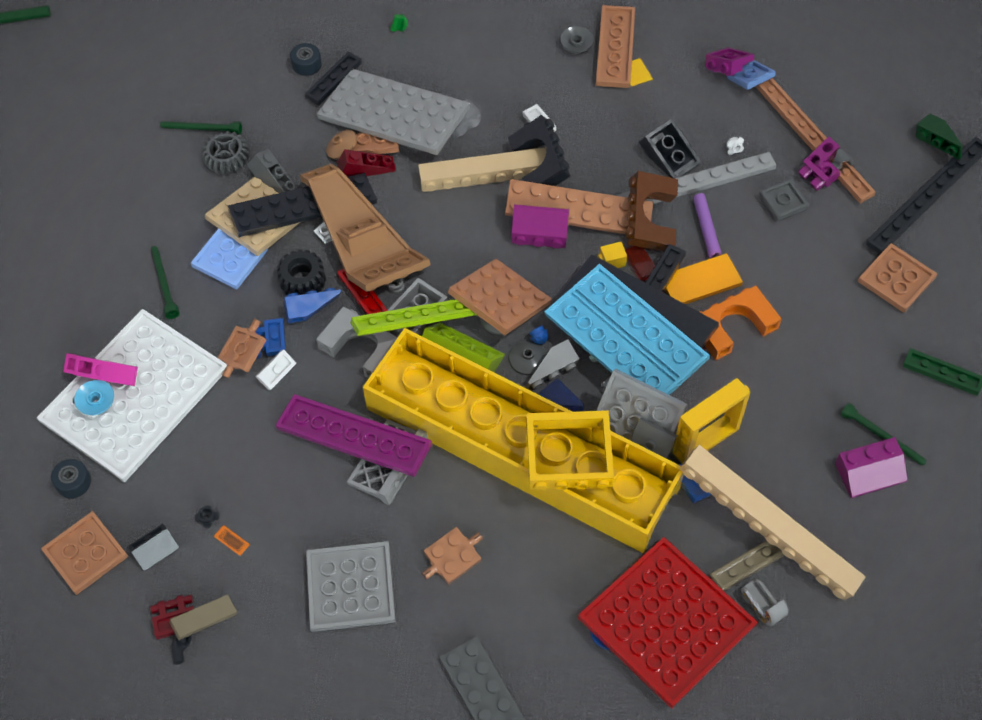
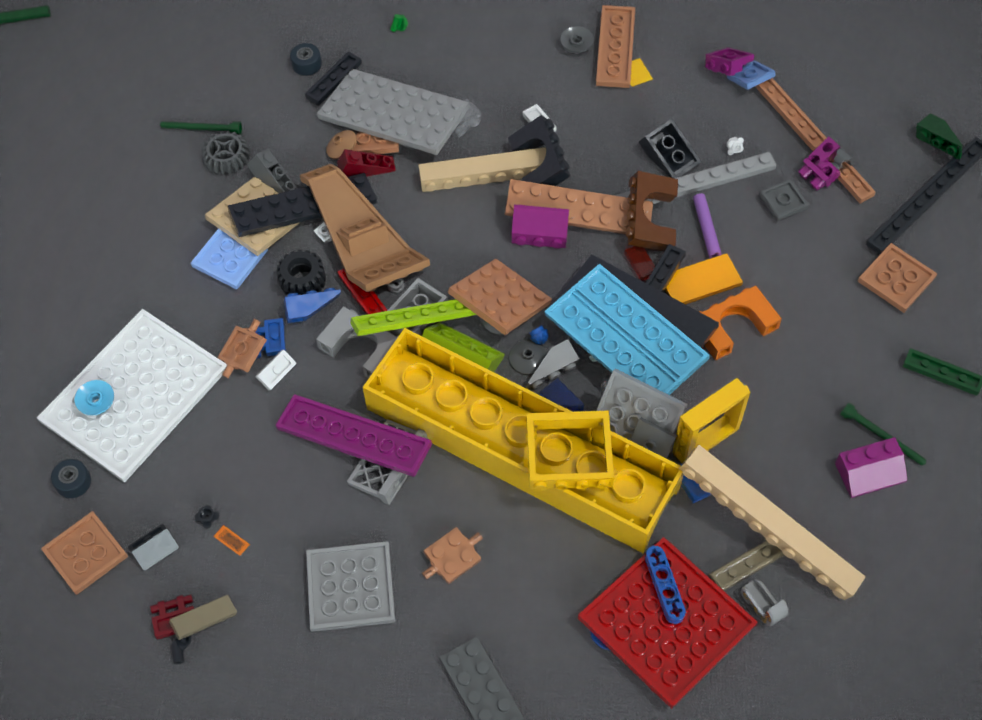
(100, 369): dark pink slope -> none
(171, 310): dark green piece -> none
(614, 254): yellow brick -> none
(664, 584): none -> blue beam

